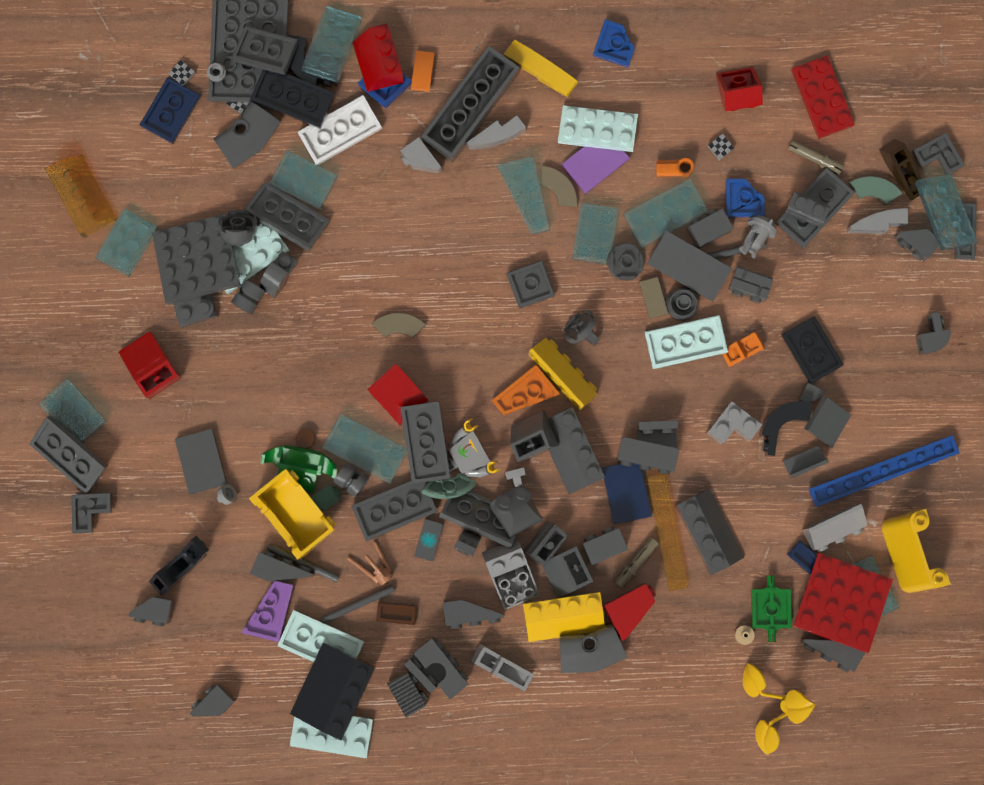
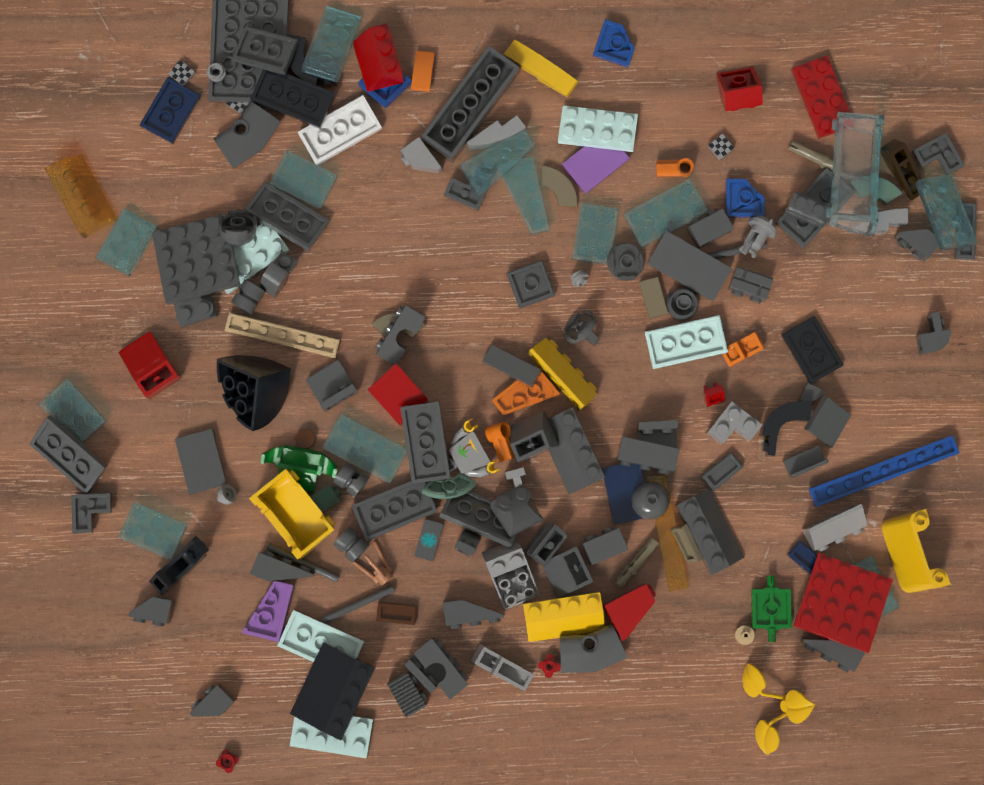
(152, 531): none -> clear light blue plate
(221, 762): none -> red plate
(253, 388): none -> black brick
(282, 335): none -> tan tile
(331, 386): none -> dark grey bracket
(351, 545): none -> dark grey wheel
(407, 318): none -> dark grey arch
(464, 194): none -> dark grey plate
(491, 165): none -> clear light blue wing
(499, 436): none -> orange piece
(512, 366): none -> dark grey tile
(544, 666): none -> red plate
(579, 278): none -> light grey plate
(650, 500): none -> dark grey cylinder
(686, 543): none -> dark tan tile
(713, 395): none -> red tile
(722, 471): none -> dark grey tile
(855, 172): none -> clear windscreen

